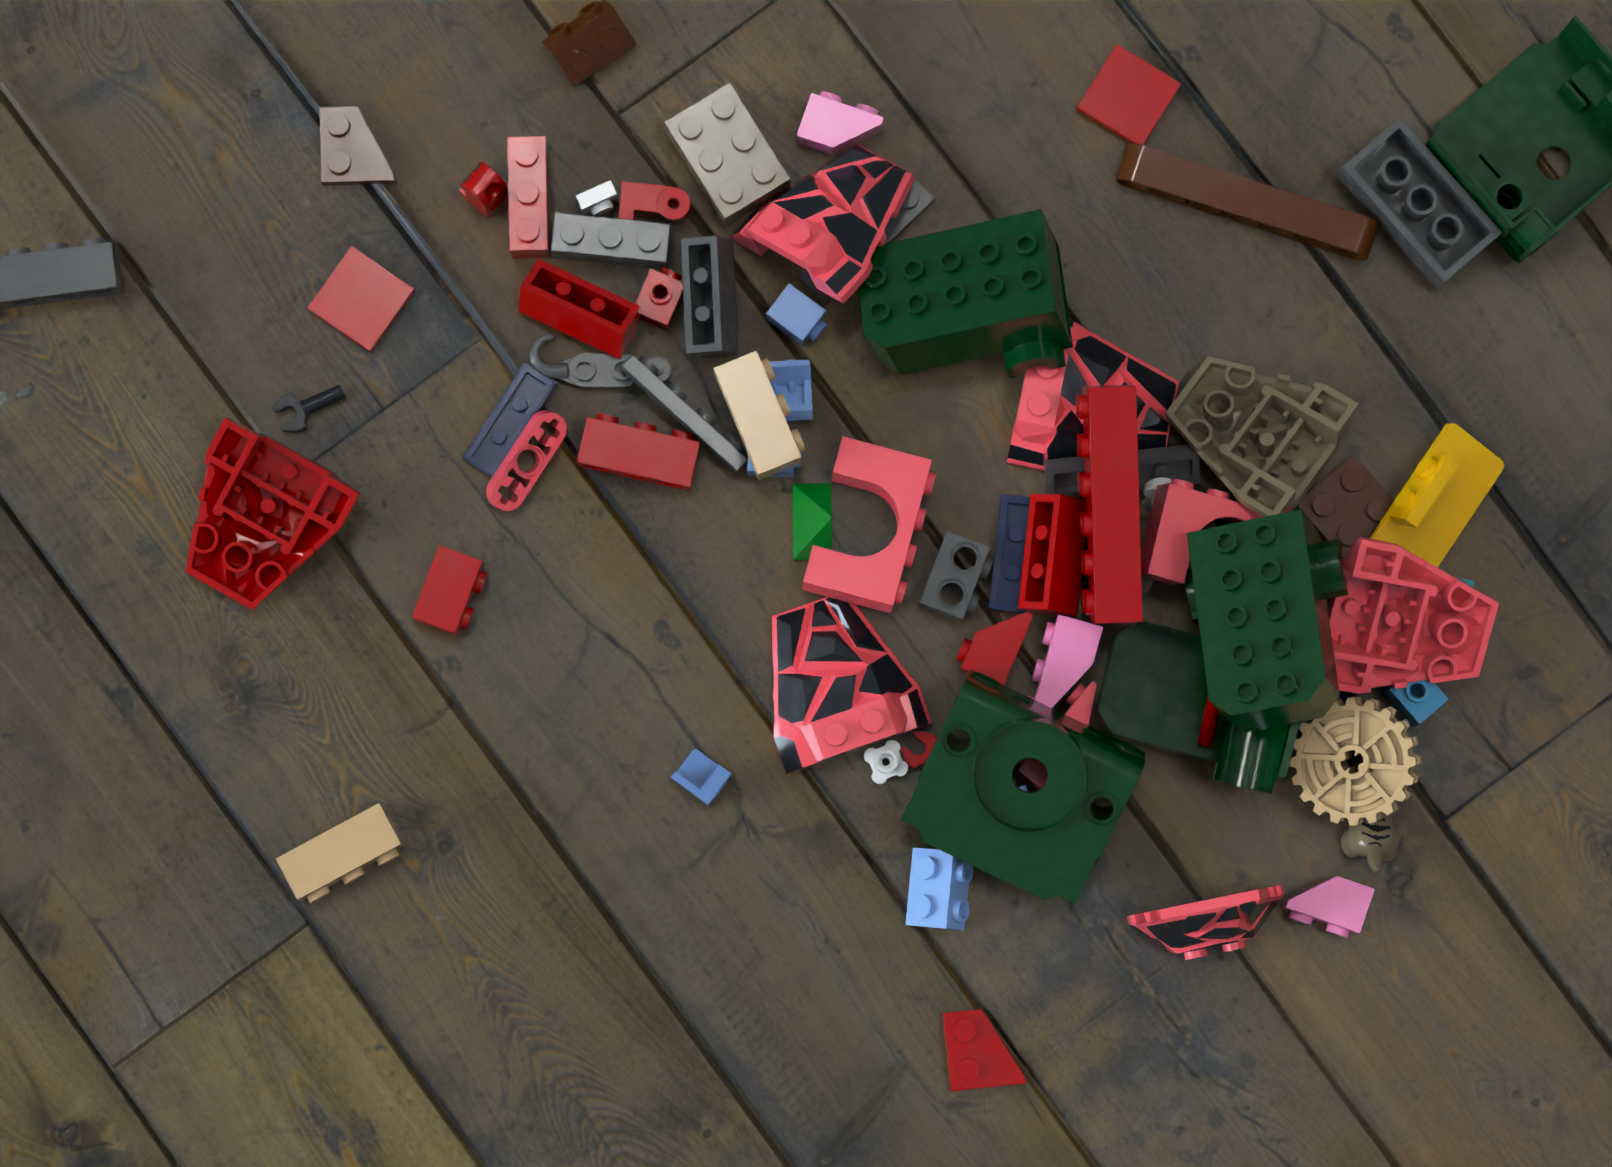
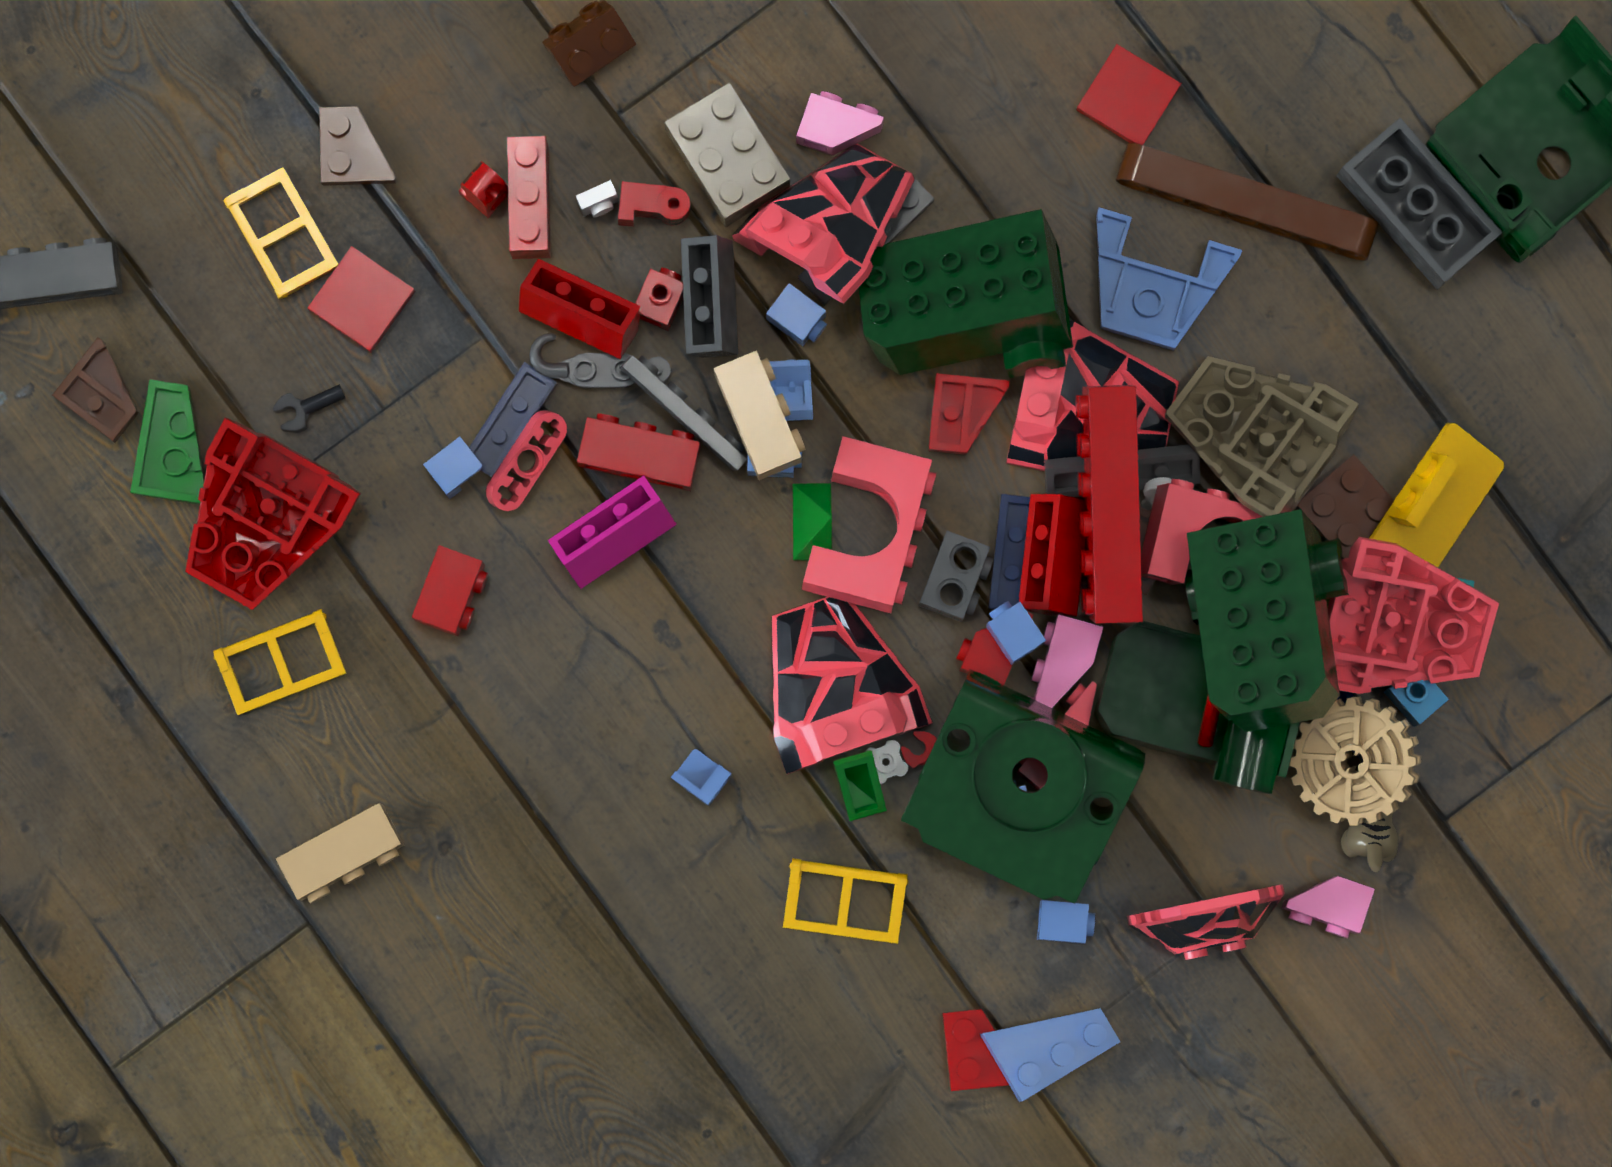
(98, 392): none -> reddish brown wing
(168, 446): none -> green wing
(222, 658): none -> yellow window
(258, 245): none -> yellow window
(453, 466): none -> medium blue panel
(611, 241): brick -> none
(612, 532): none -> dark pink brick
(848, 873): none -> yellow window
(860, 785): none -> green slope
(938, 890): light blue bracket -> none
(962, 410): none -> red wing
(1014, 631): none -> medium blue brick
(1049, 1049): none -> medium blue wing
(1065, 922): none -> medium blue brick
(1149, 299): none -> medium blue wing

